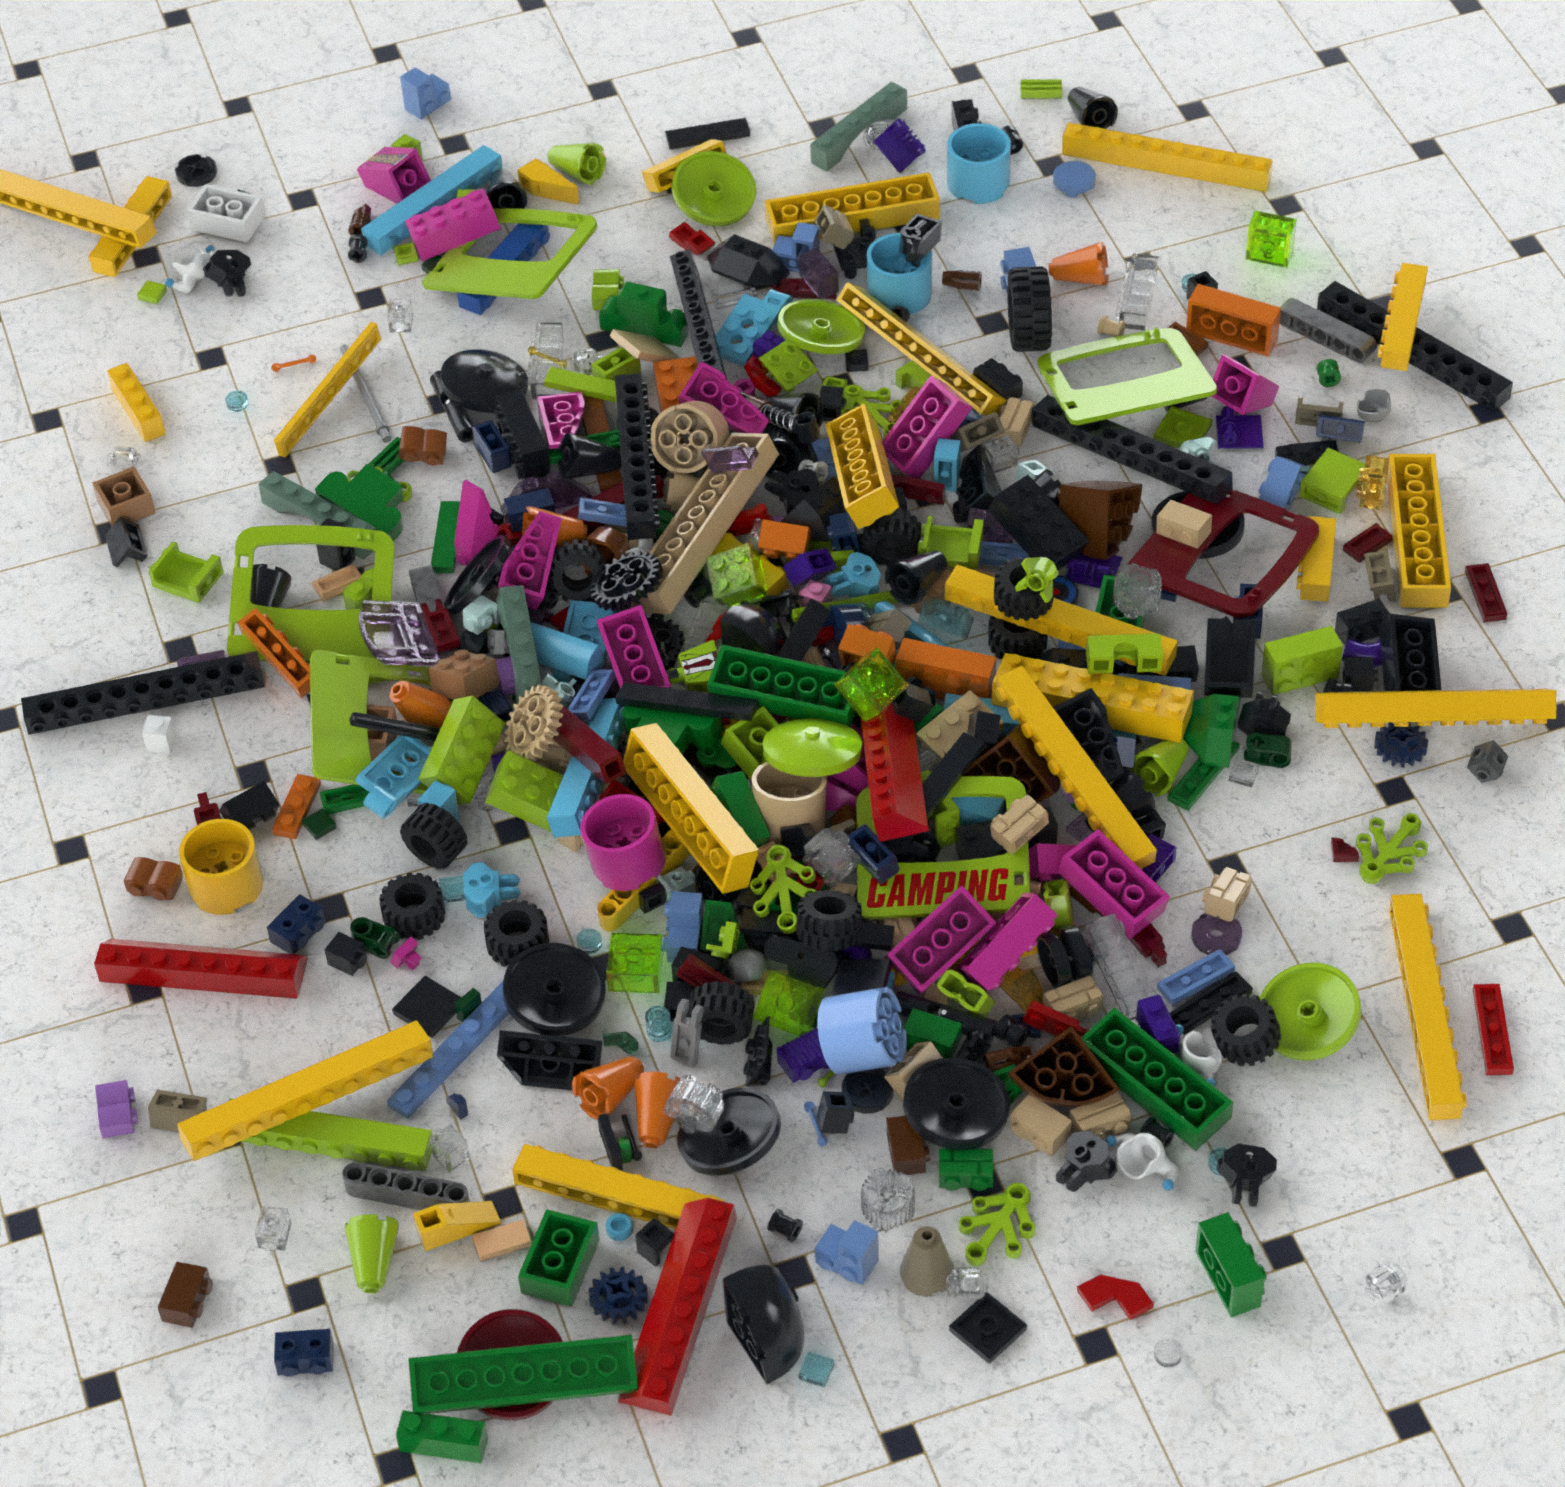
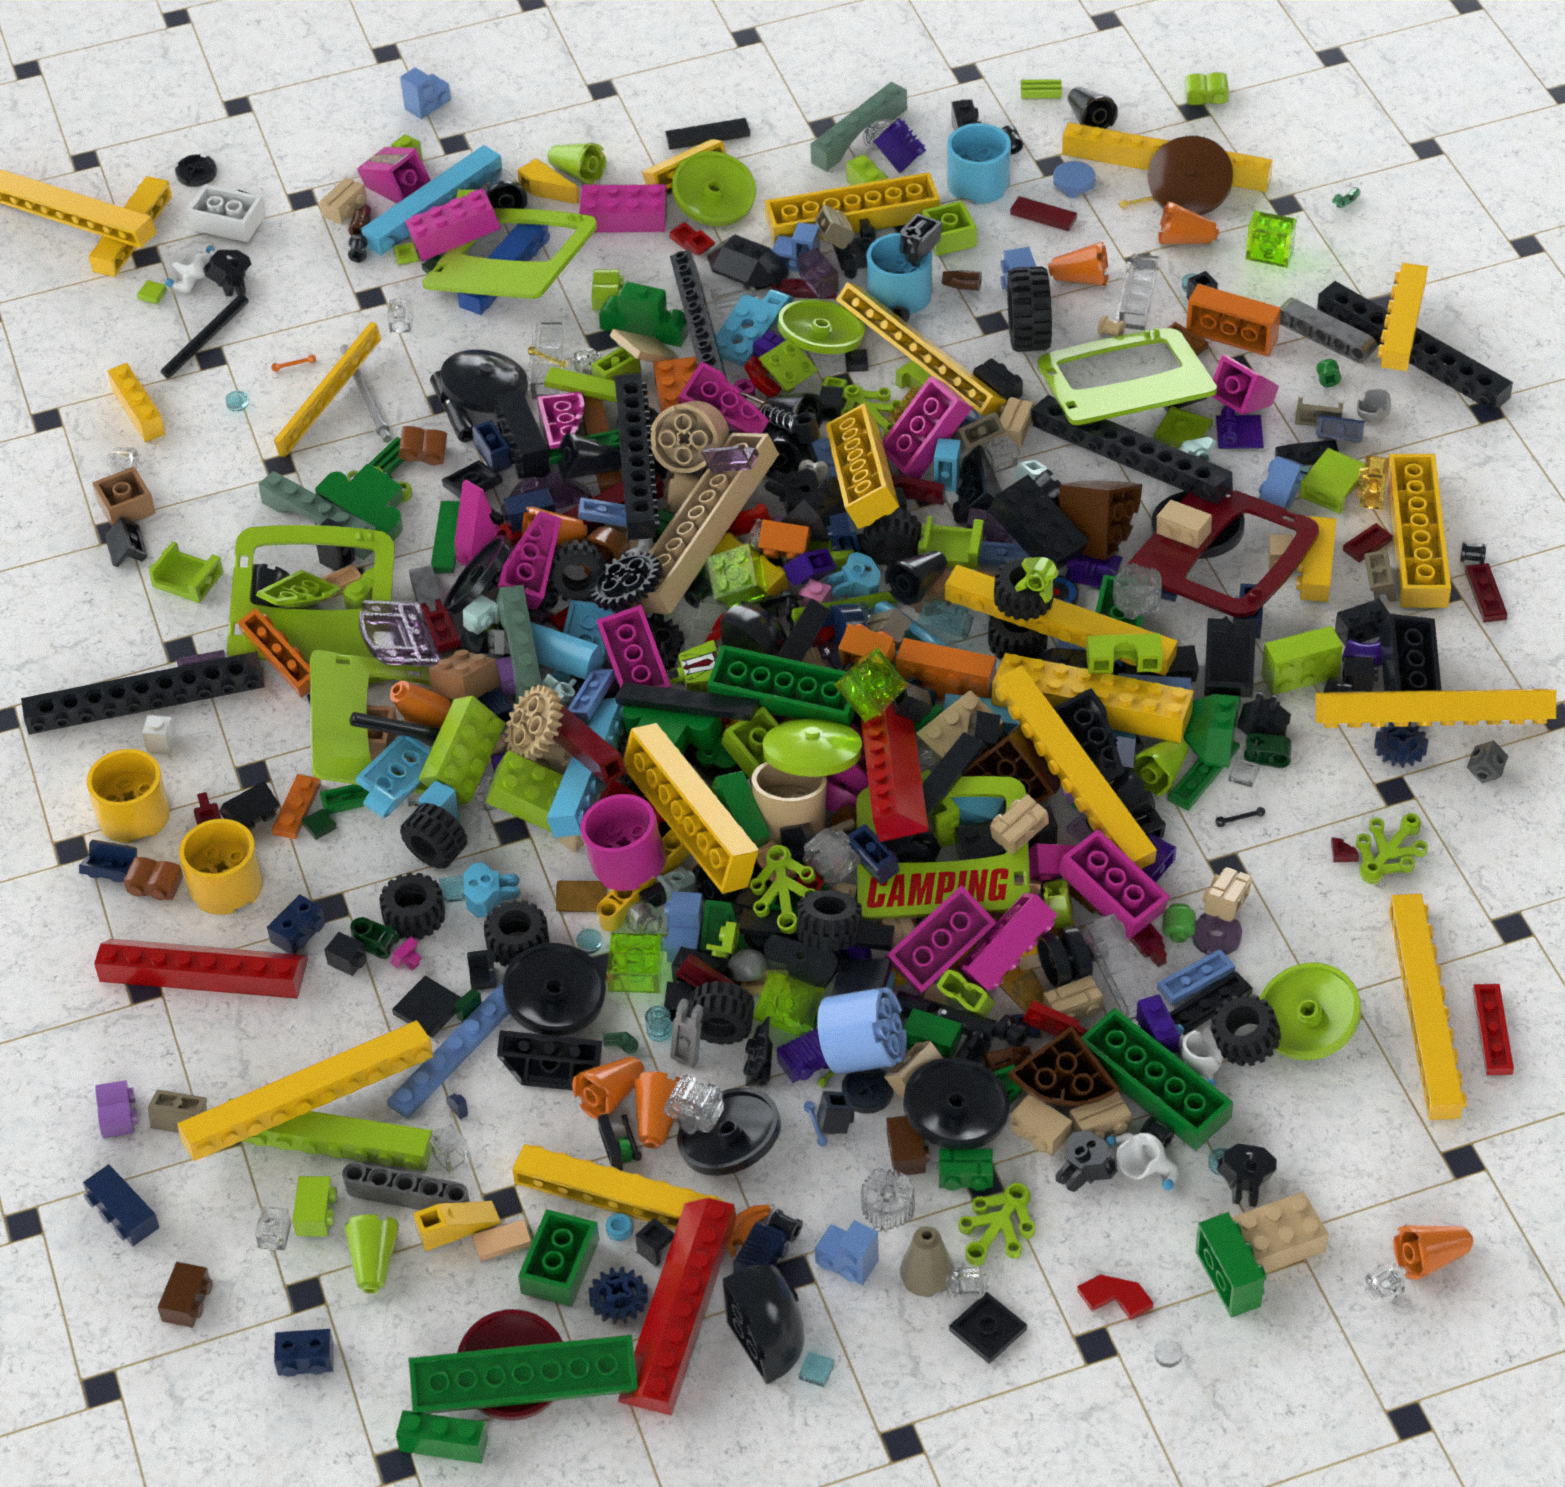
(107, 860): none -> dark blue bracket
(120, 1205): none -> dark blue brick
(128, 795): none -> yellow brick
(204, 336): none -> black axle
(298, 590): none -> lime wedge
(313, 1206): none -> lime brick
(343, 200): none -> tan brick
(476, 473): none -> black tile
(481, 969): none -> black panel
(579, 895): none -> pearl gold slope
(625, 207): none -> dark pink brick
(644, 918): none -> clear head
(745, 1223): none -> orange piece
(761, 1247): none -> dark blue brick
(862, 170): none -> lime brick
(957, 228): none -> lime brick
(1043, 213): none -> dark red tile
(1123, 204): none -> clear yellow hinge
(1179, 922): none -> bright green head
(1185, 227): none -> orange cone
(1191, 174): none -> reddish brown dish
(1206, 88): none -> lime brick
(1220, 821): none -> black hinge
(1277, 545): none -> tan brick
(1283, 1232): none -> tan brick
(1350, 197): none -> clear green arm
(1429, 1247): none -> orange cone
(1473, 552): none -> black bush

